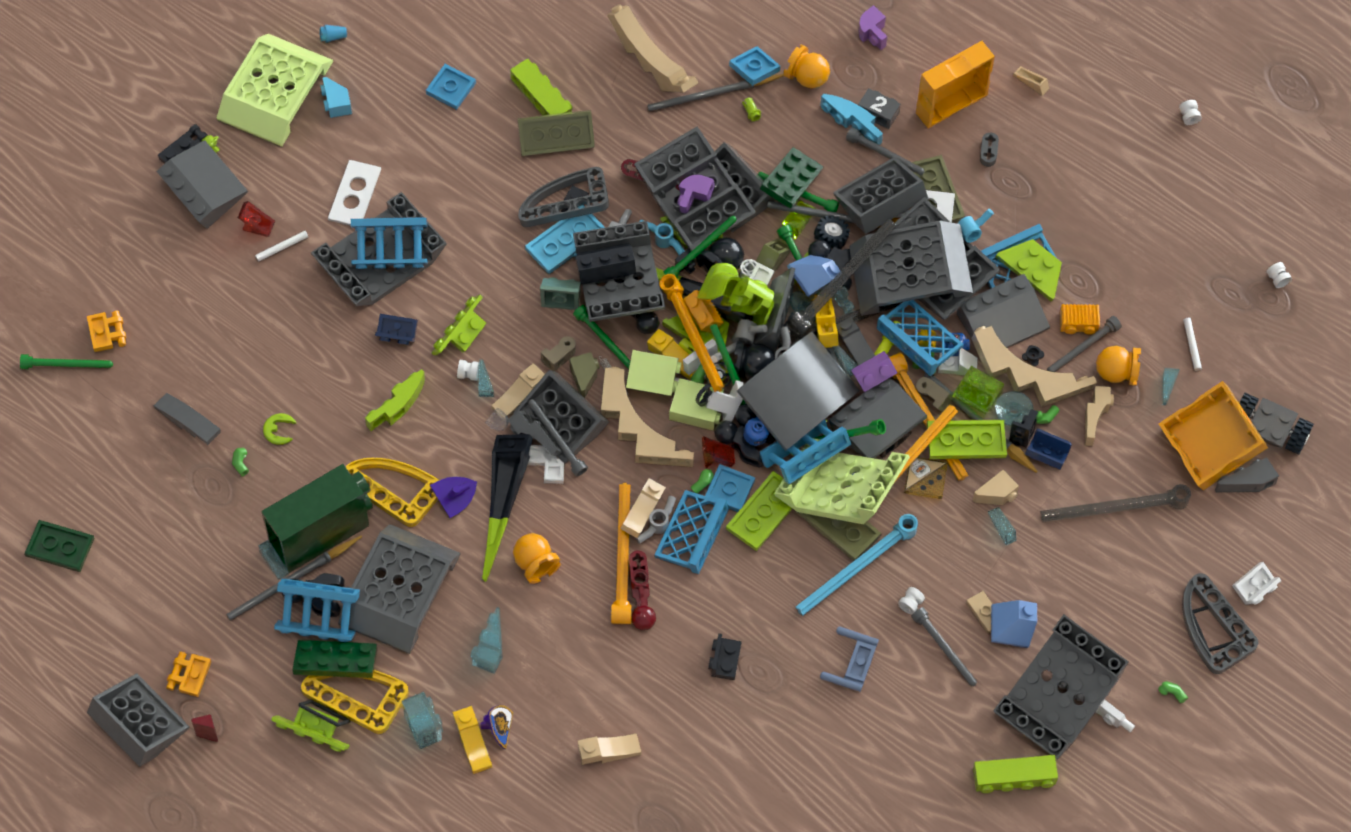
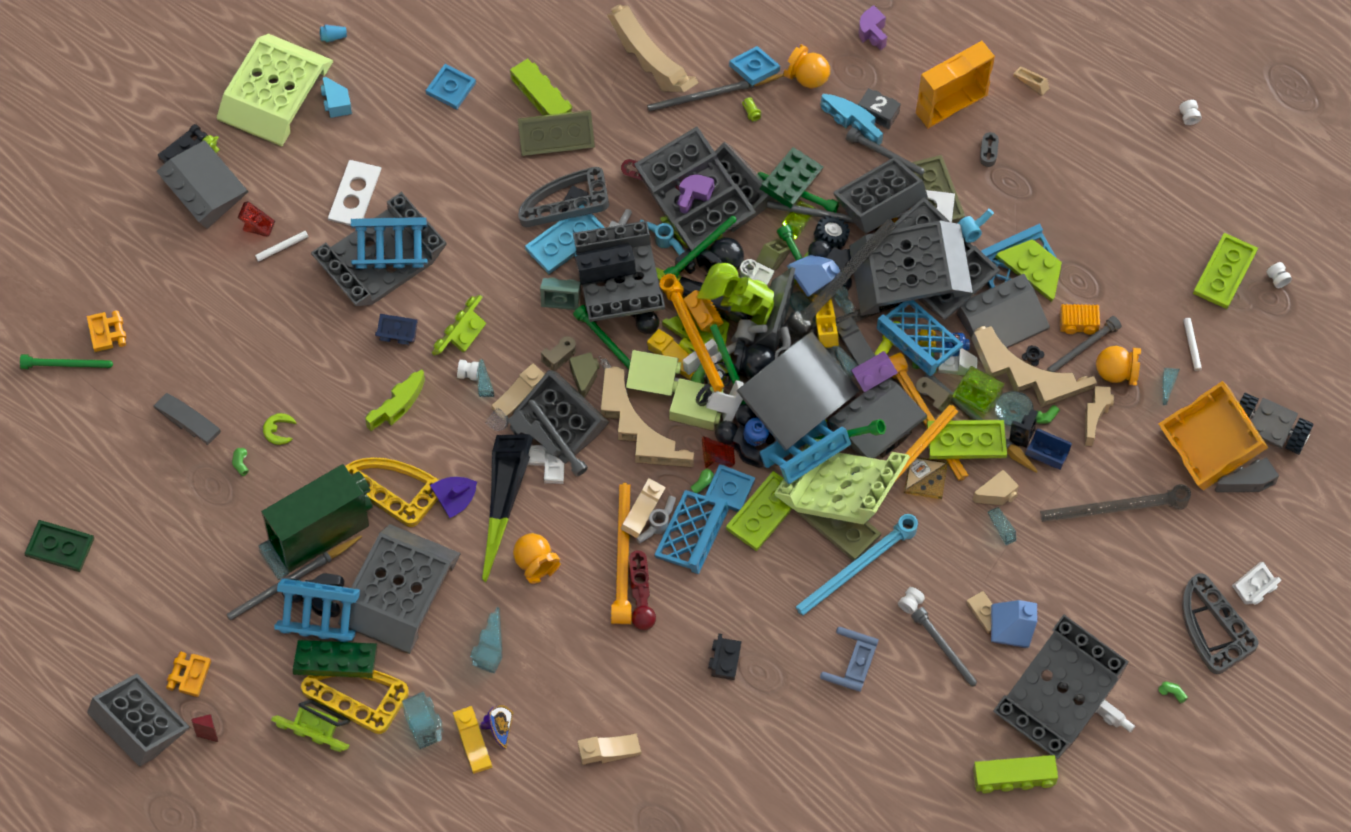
(1225, 271): none -> lime plate

